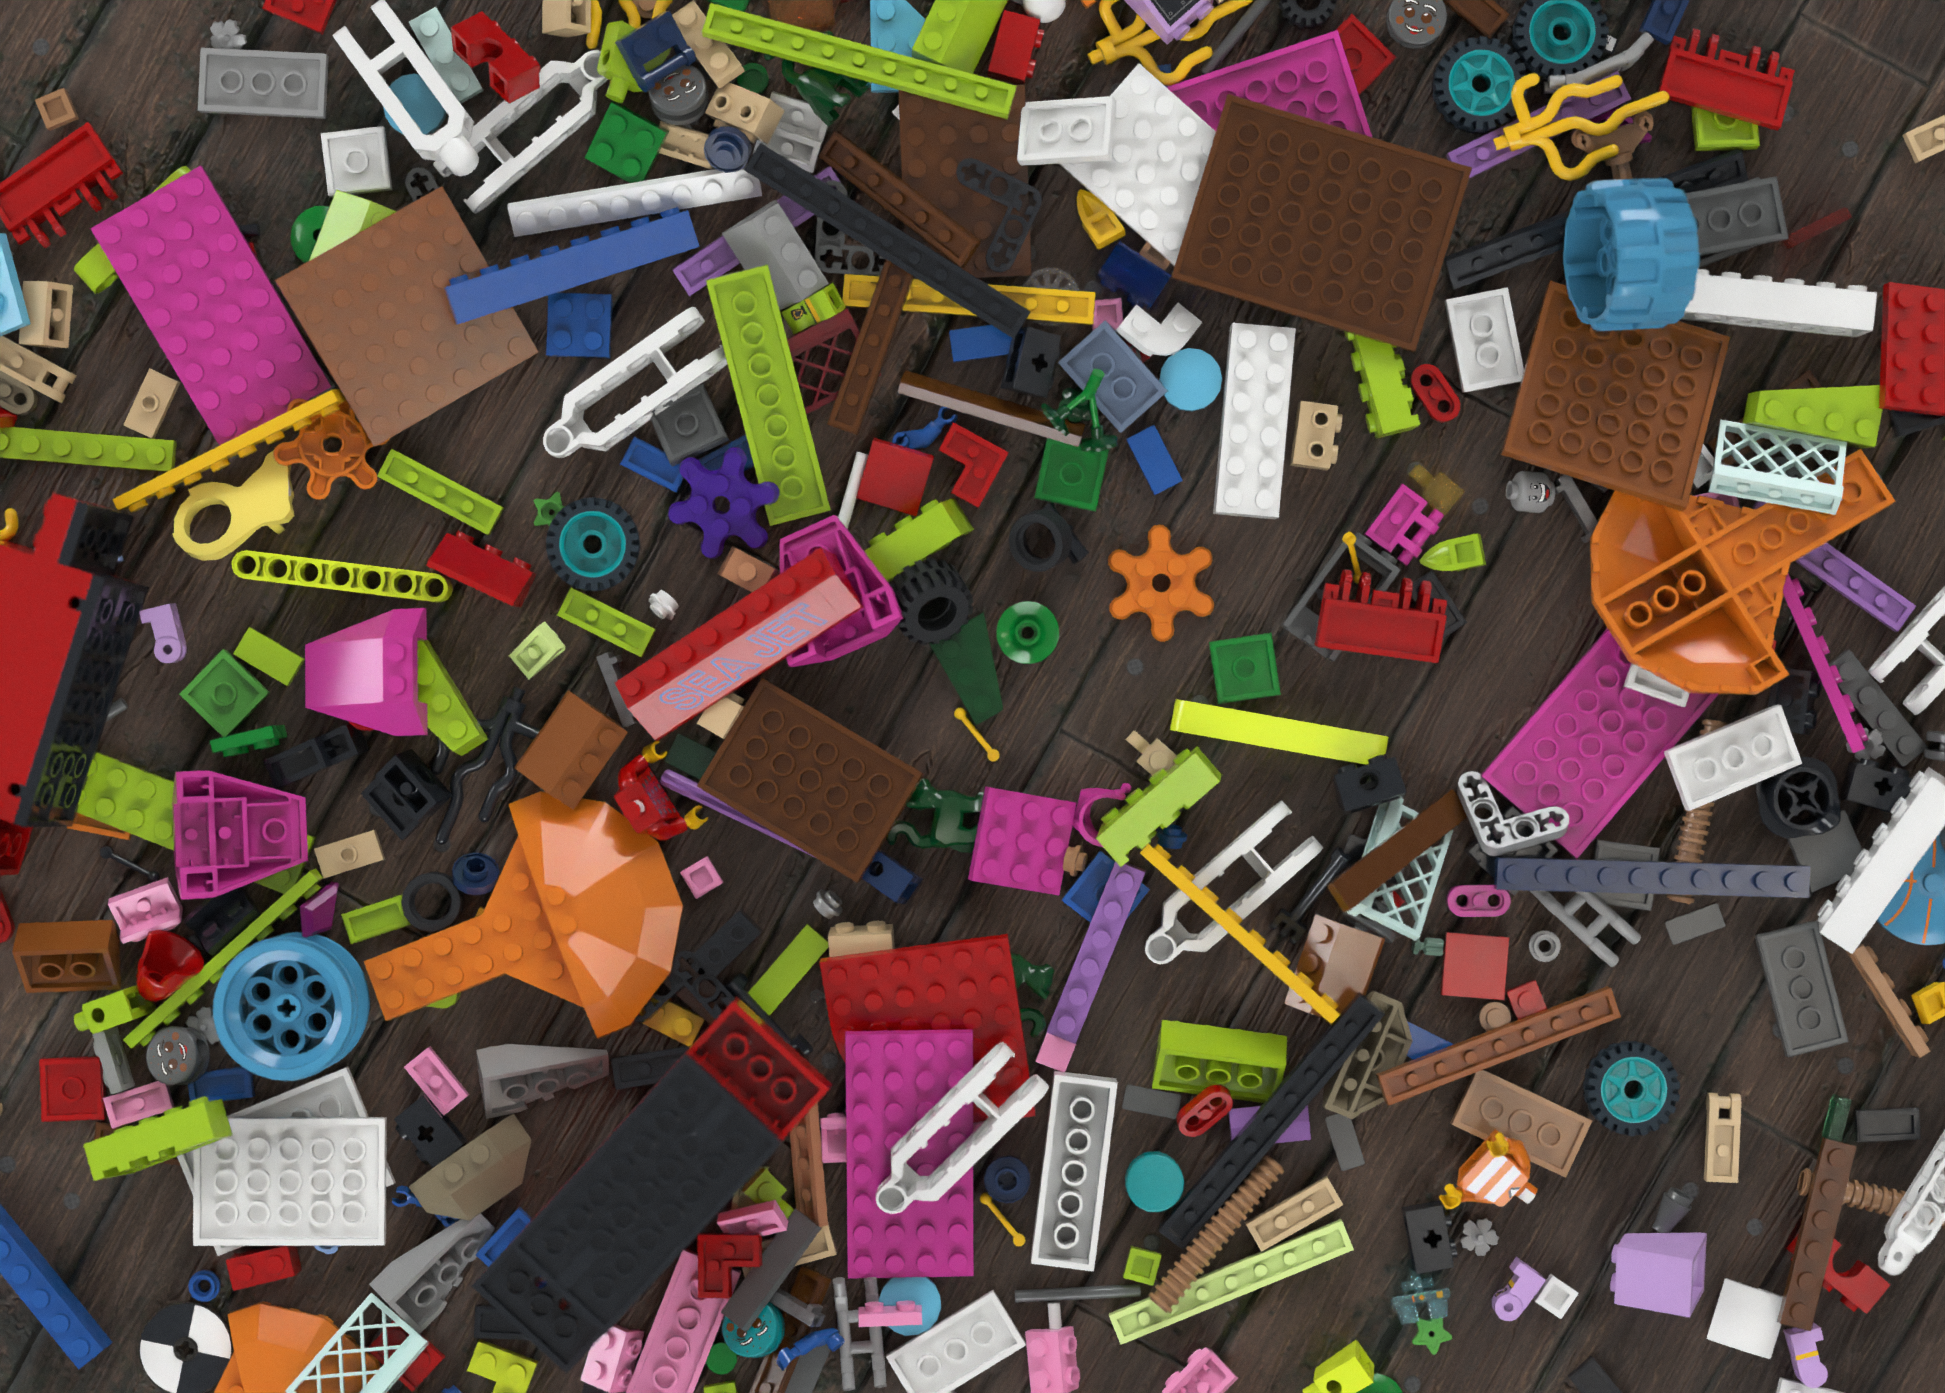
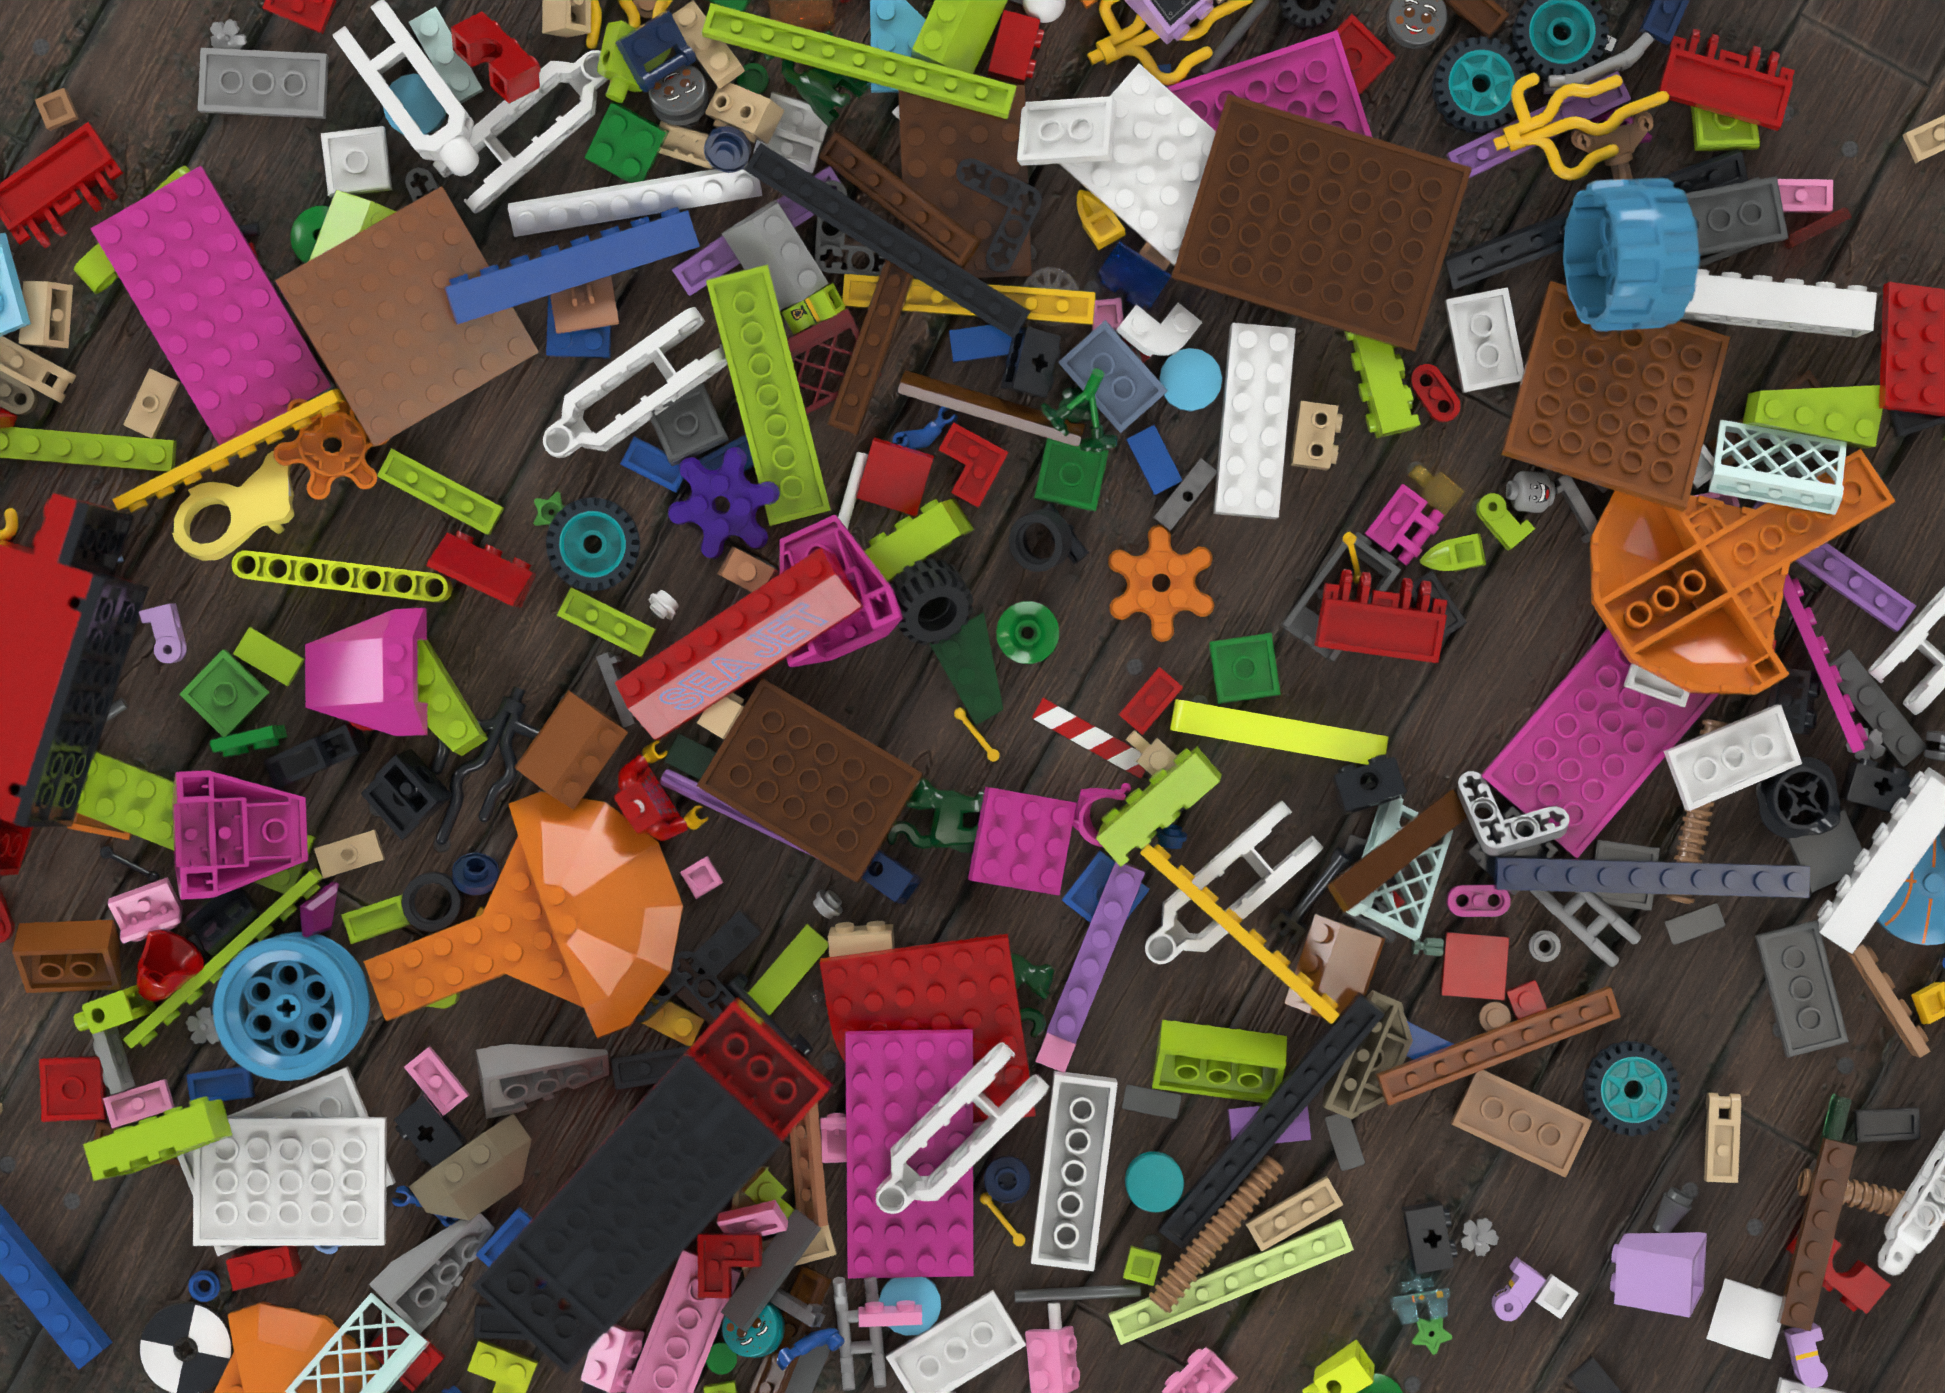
(177, 1055): dark grey head -> none
(537, 650): yellowish green slope -> none
(585, 306): none -> nougat piece
(1075, 860): medium nougat plate -> none
(1089, 737): none -> sticker
(1150, 701): none -> red plate
(1176, 505): none -> flat silver piece
(1206, 1110): red plate -> none
(1493, 513): none -> lime leg
(1493, 1174): torso -> none
(1806, 195): none -> bright pink plate

